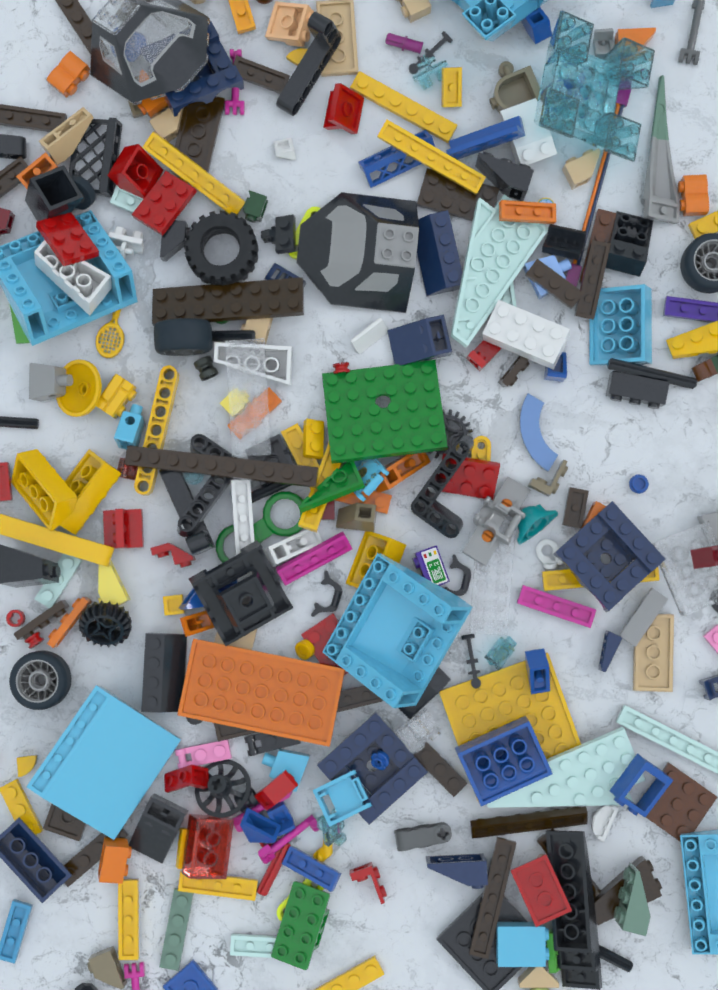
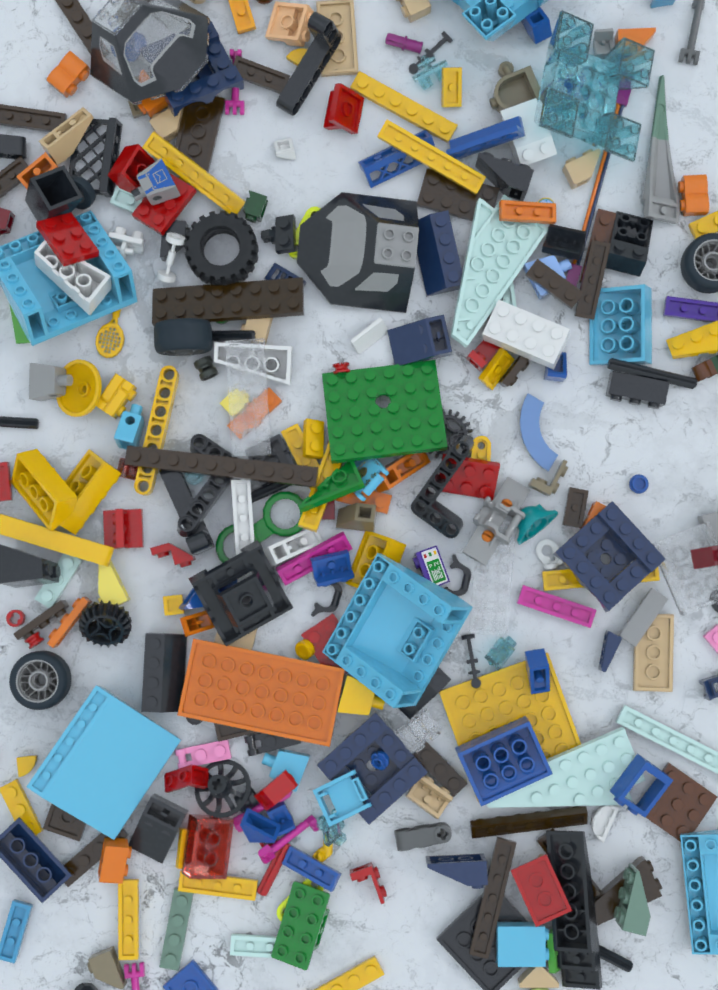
(156, 184): none -> torso
(167, 275): none -> white wheel
(331, 568): none -> blue bracket
(358, 698): none -> yellow torso
(429, 796): none -> tan bracket
(496, 368): none -> yellow plate

